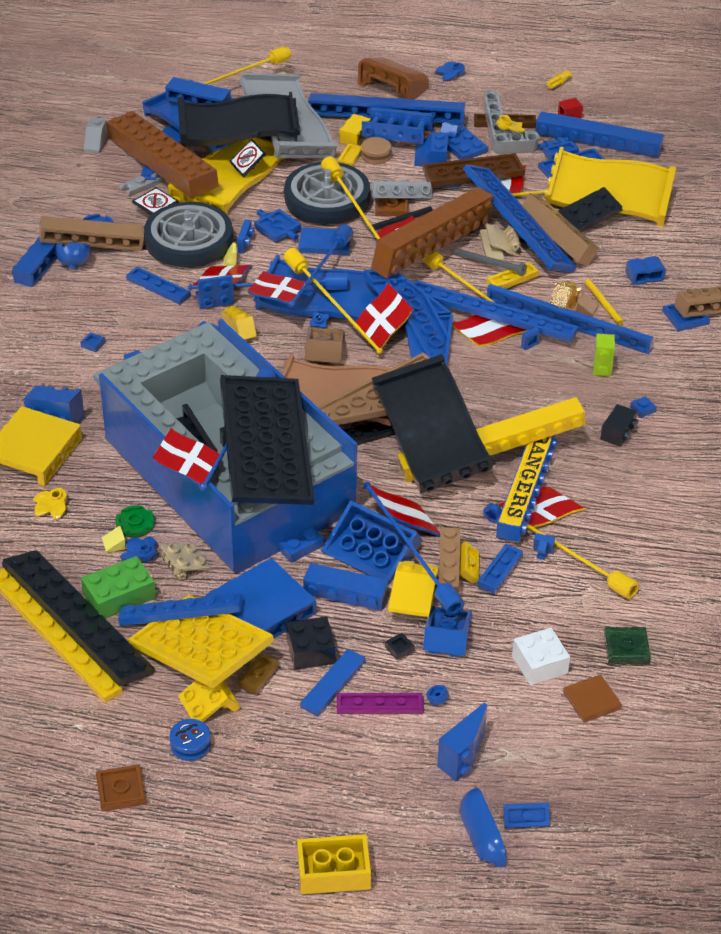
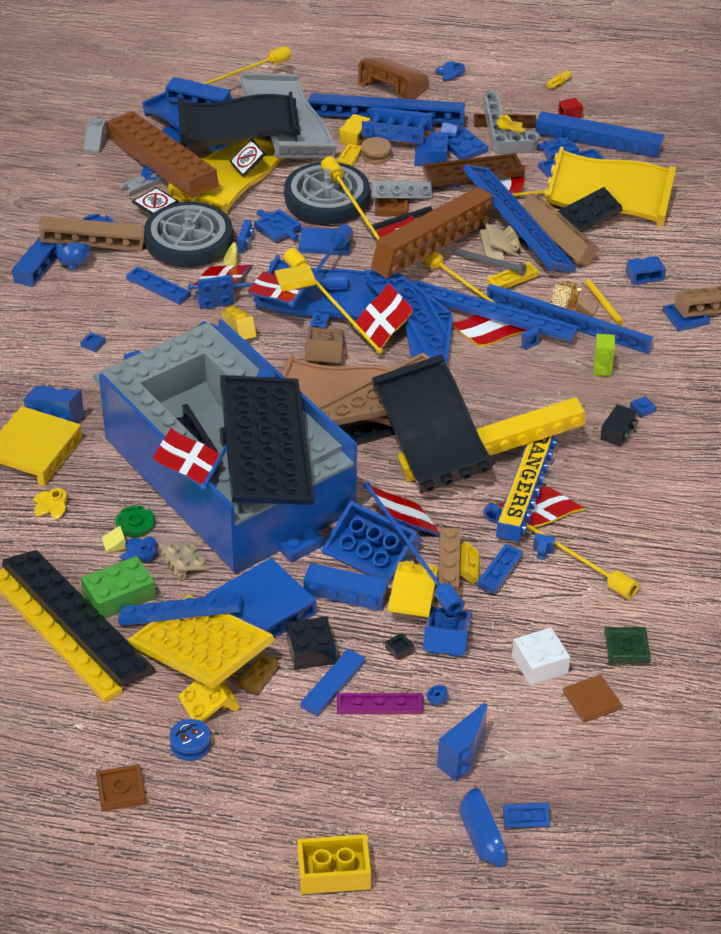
(295, 277): none -> yellow tile

